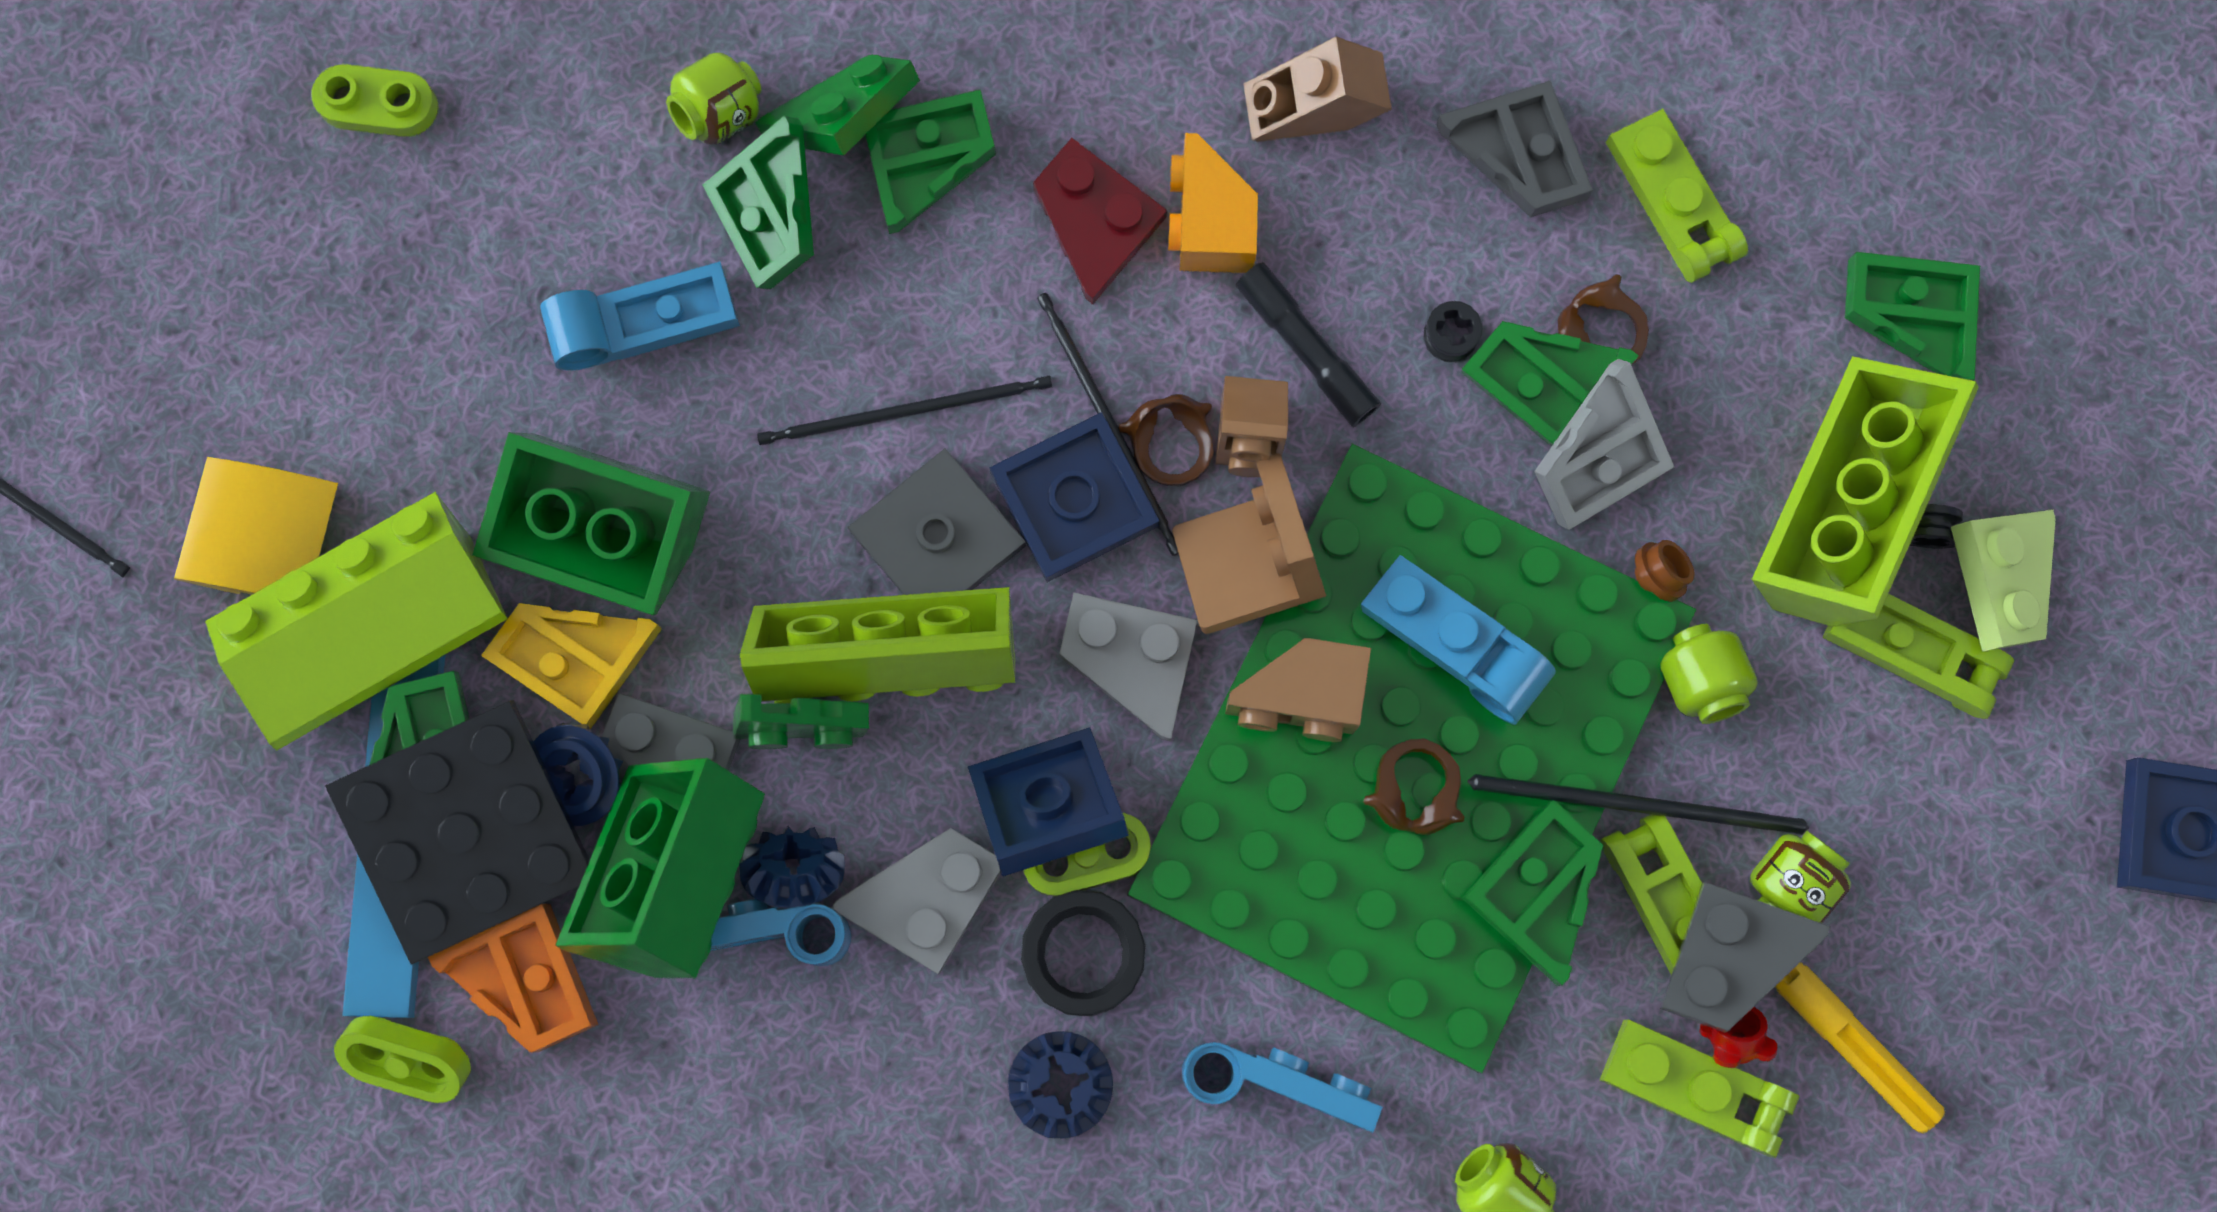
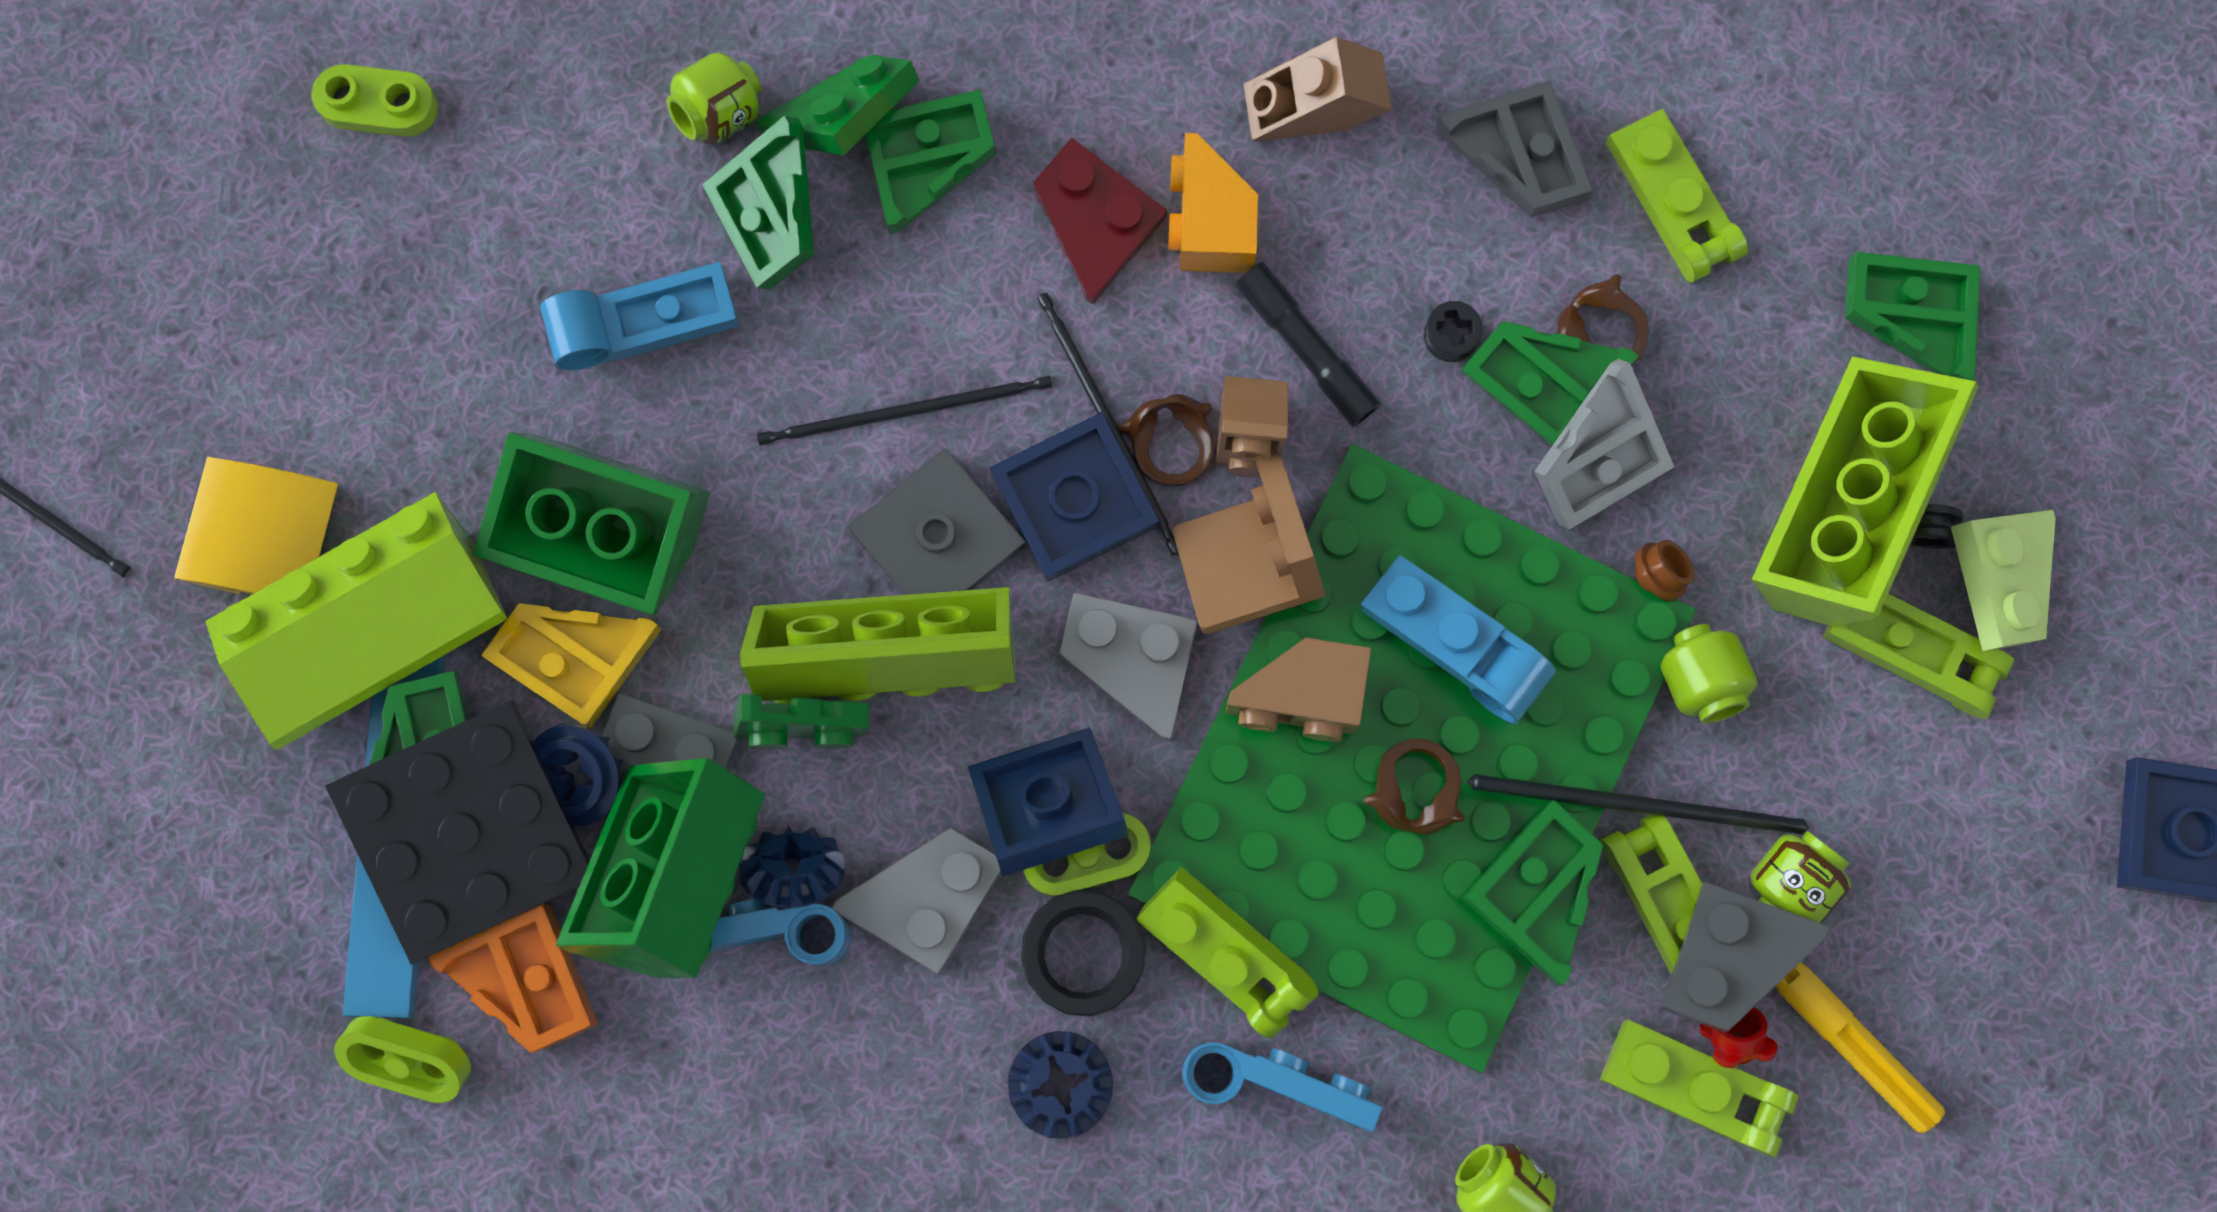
(1227, 952): none -> lime plate

